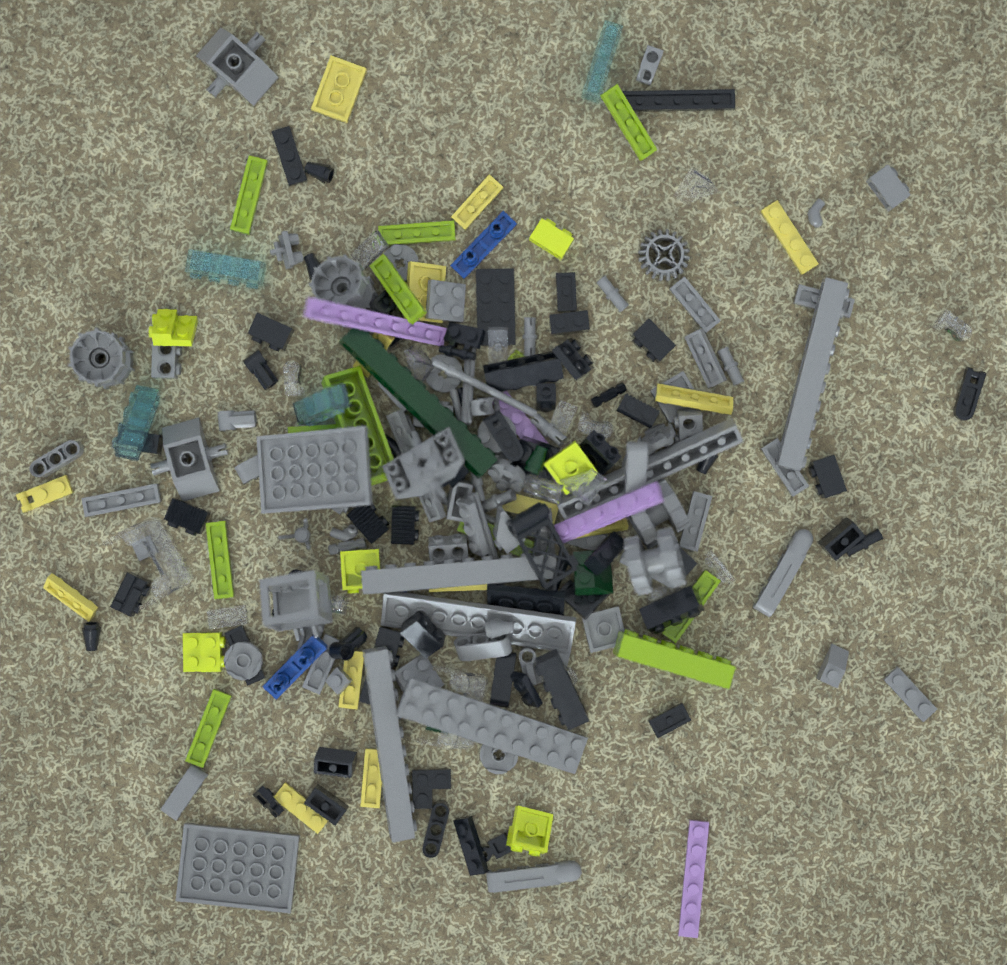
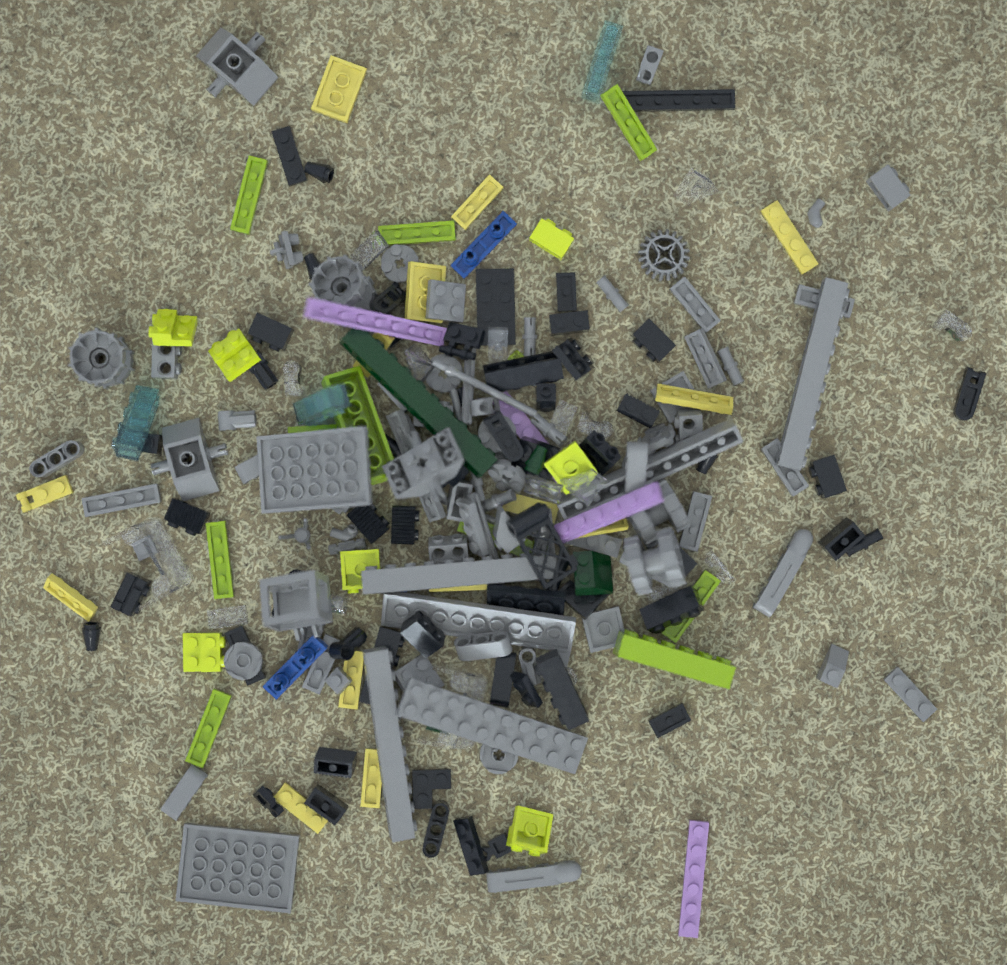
(224, 267): clear light blue brick -> none
(234, 354): none -> neon yellow plate
(398, 289): lime plate -> none
(497, 628): light grey cone -> none
(605, 553): black brick -> none
(608, 394): black axle -> none

